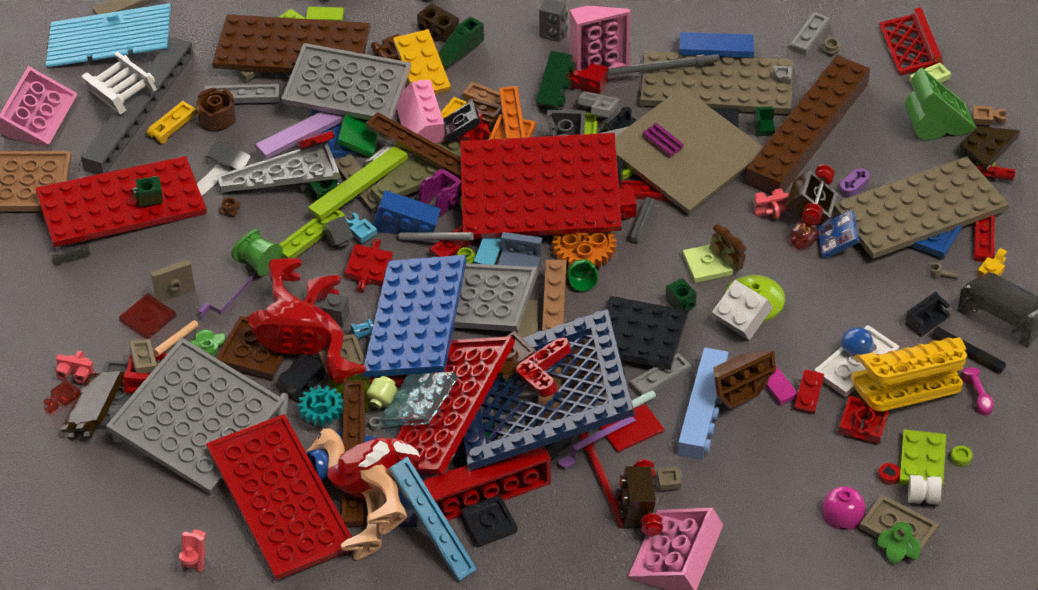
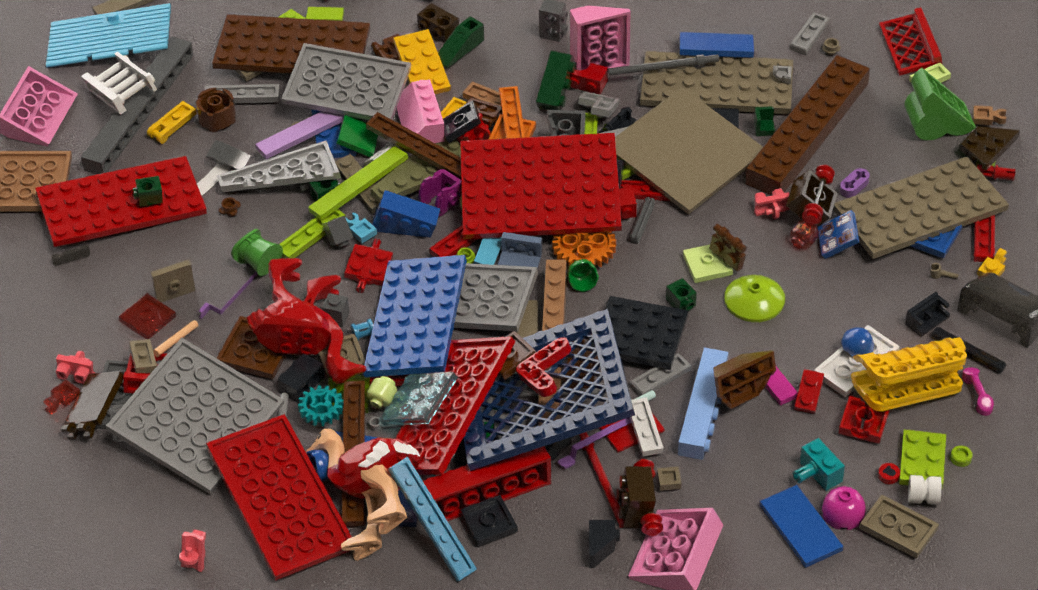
(208, 341): bright green plate -> none
(318, 138): red tile -> none
(437, 236): light grey bar -> none
(601, 540): none -> black slope
(645, 428): none -> white plate
(665, 139): magenta tile -> none
(742, 309): white brick -> none
(801, 526): none -> blue tile
(820, 464): none -> teal brick
(899, 546): bright green plate -> none

